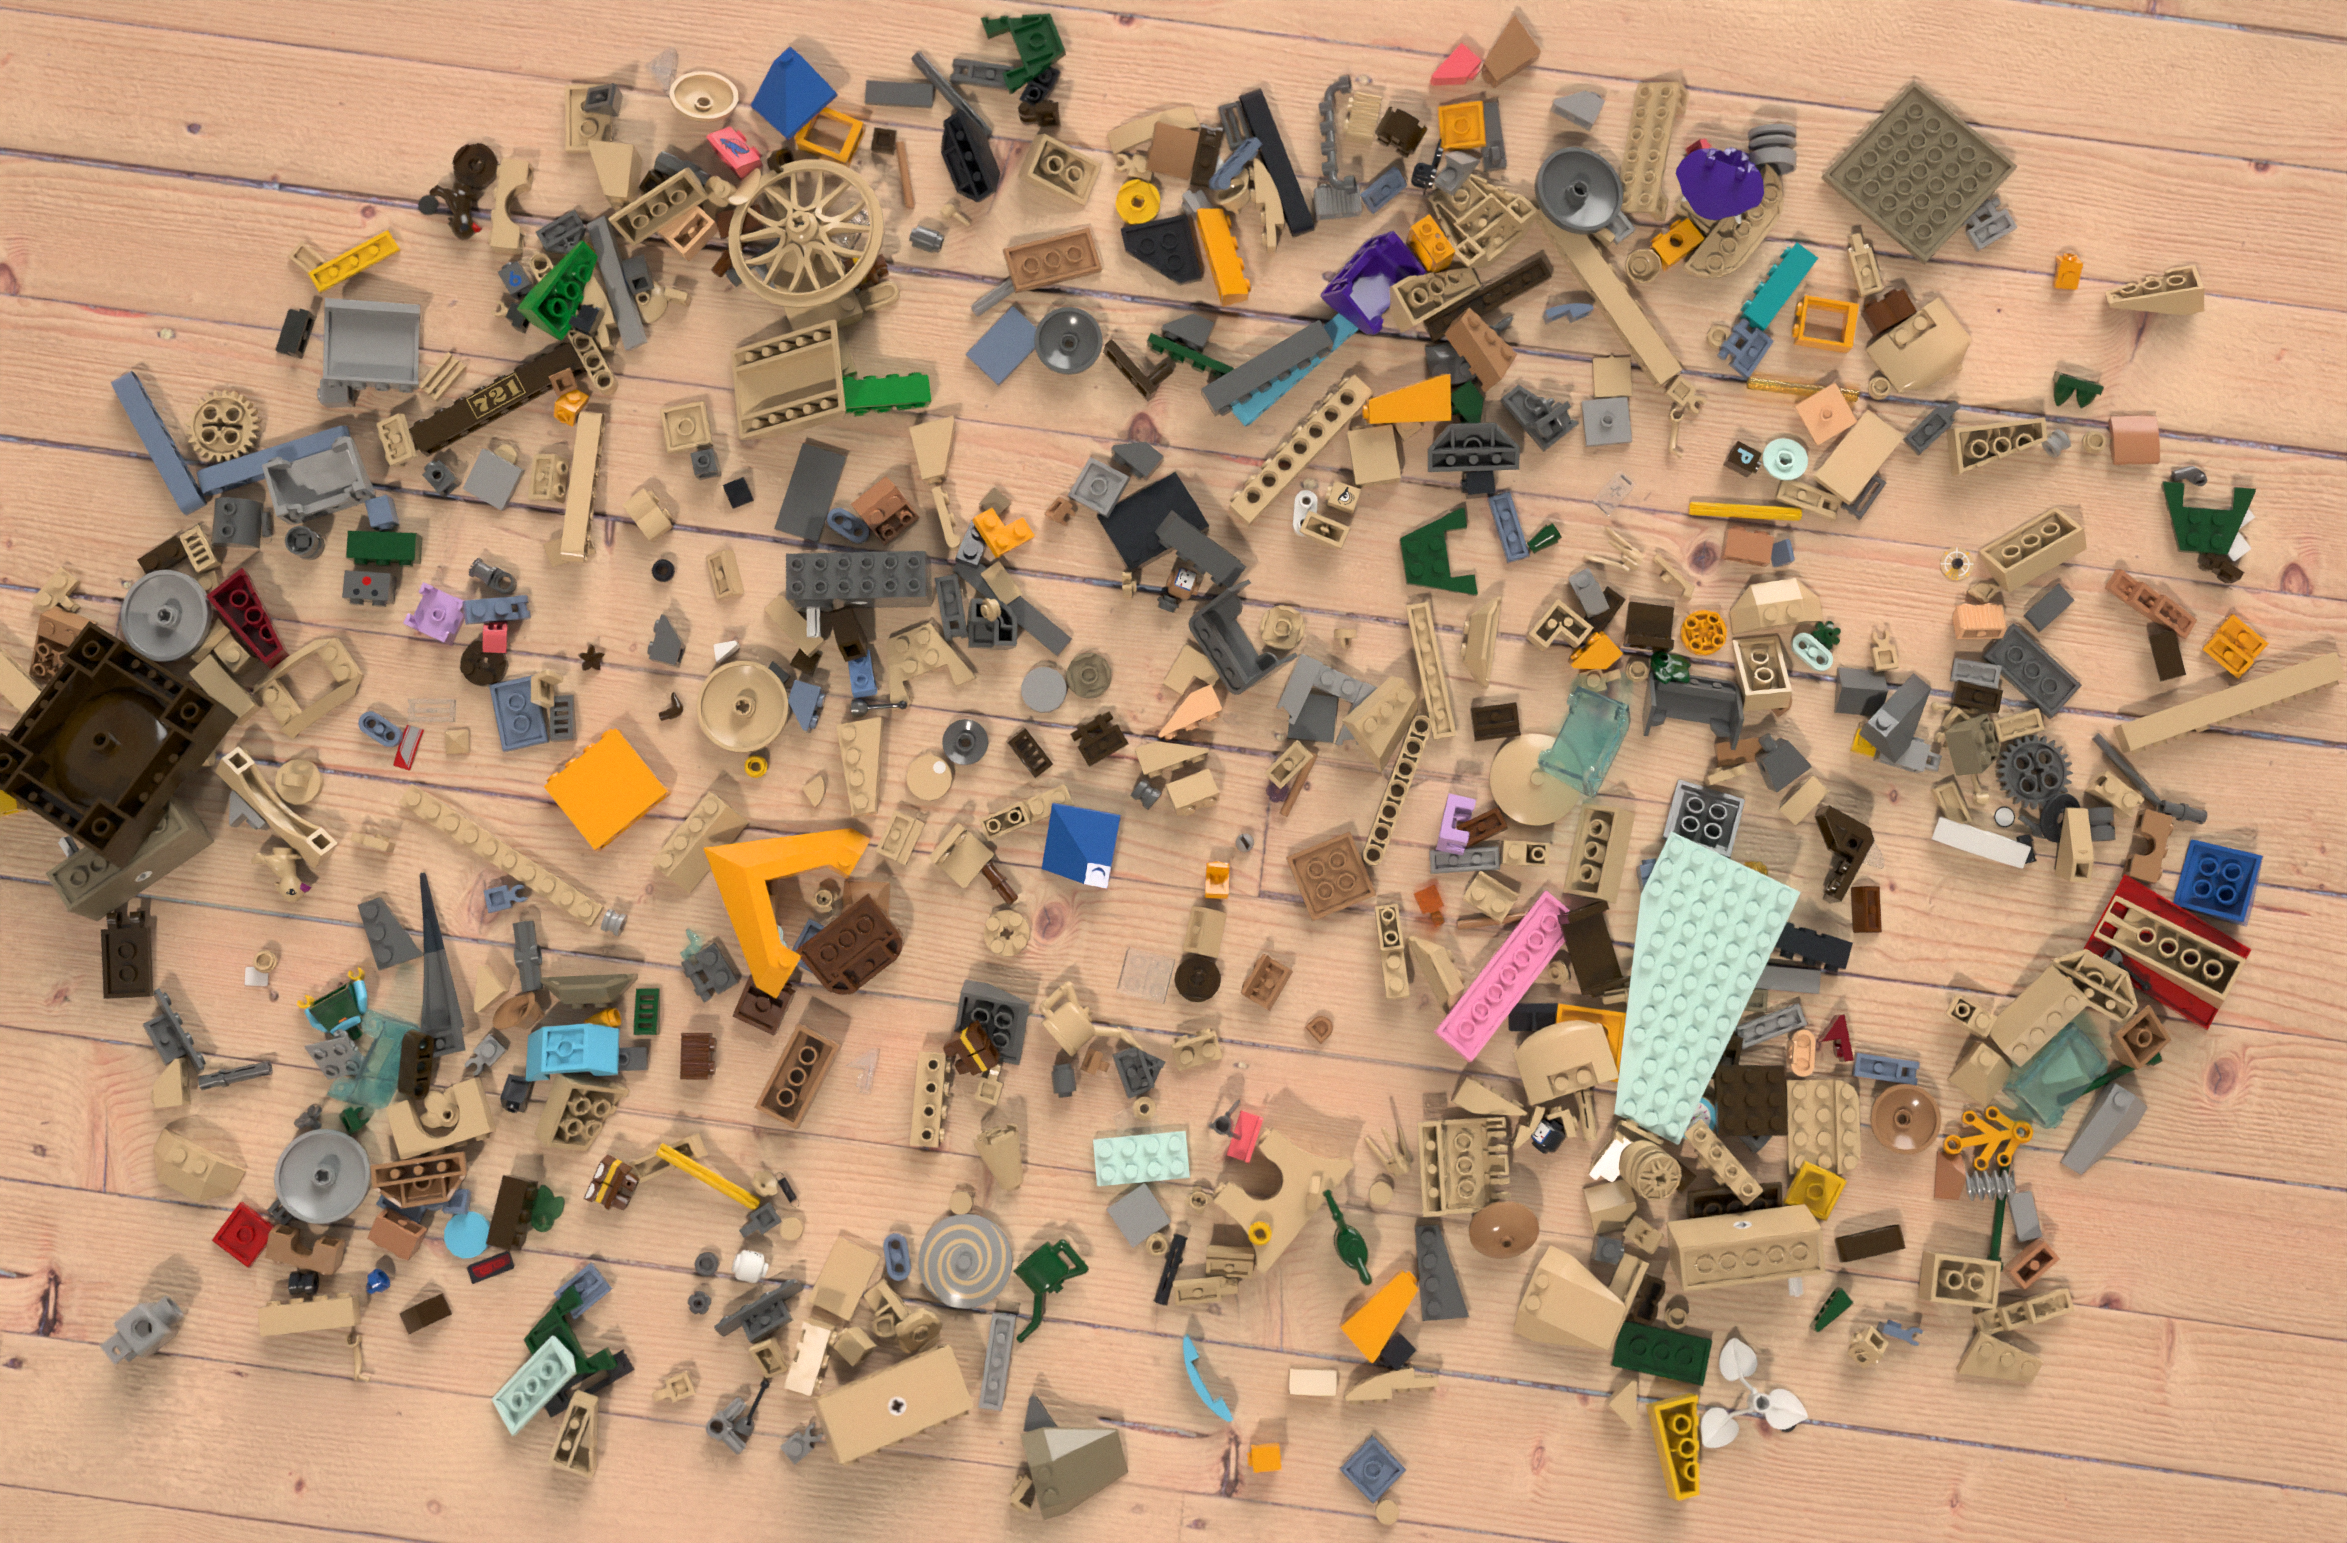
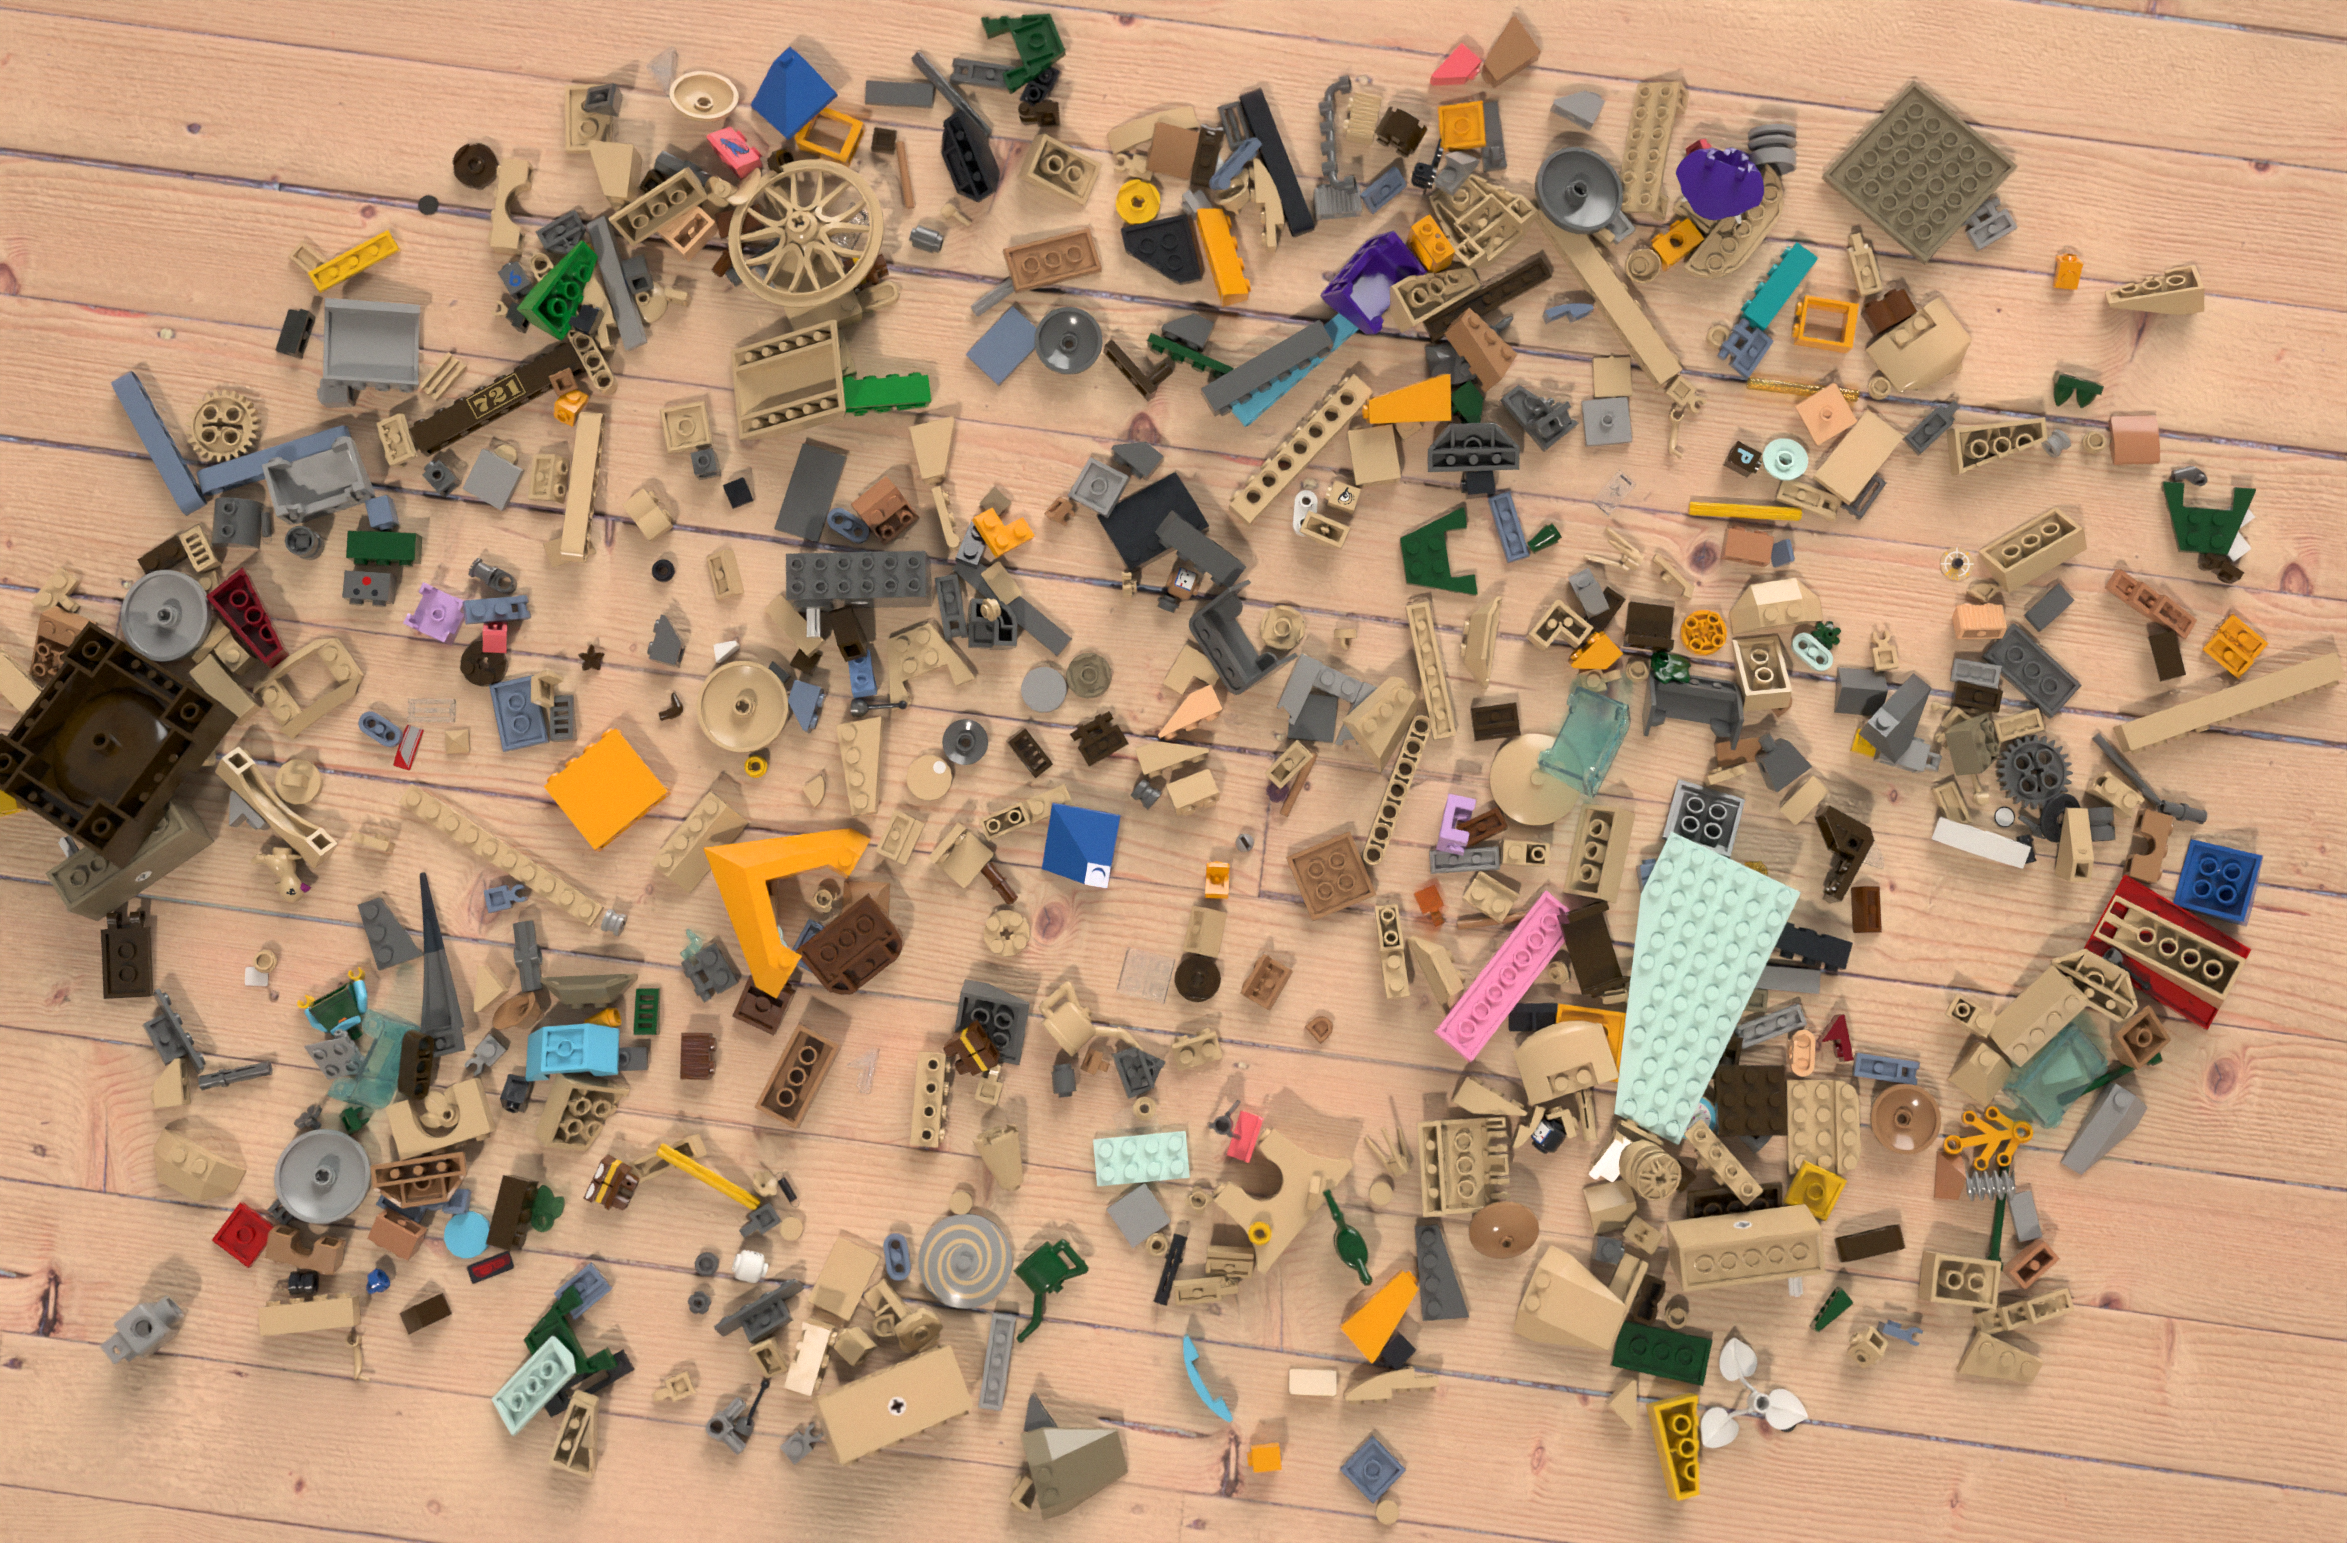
(459, 201): dark brown animal -> none

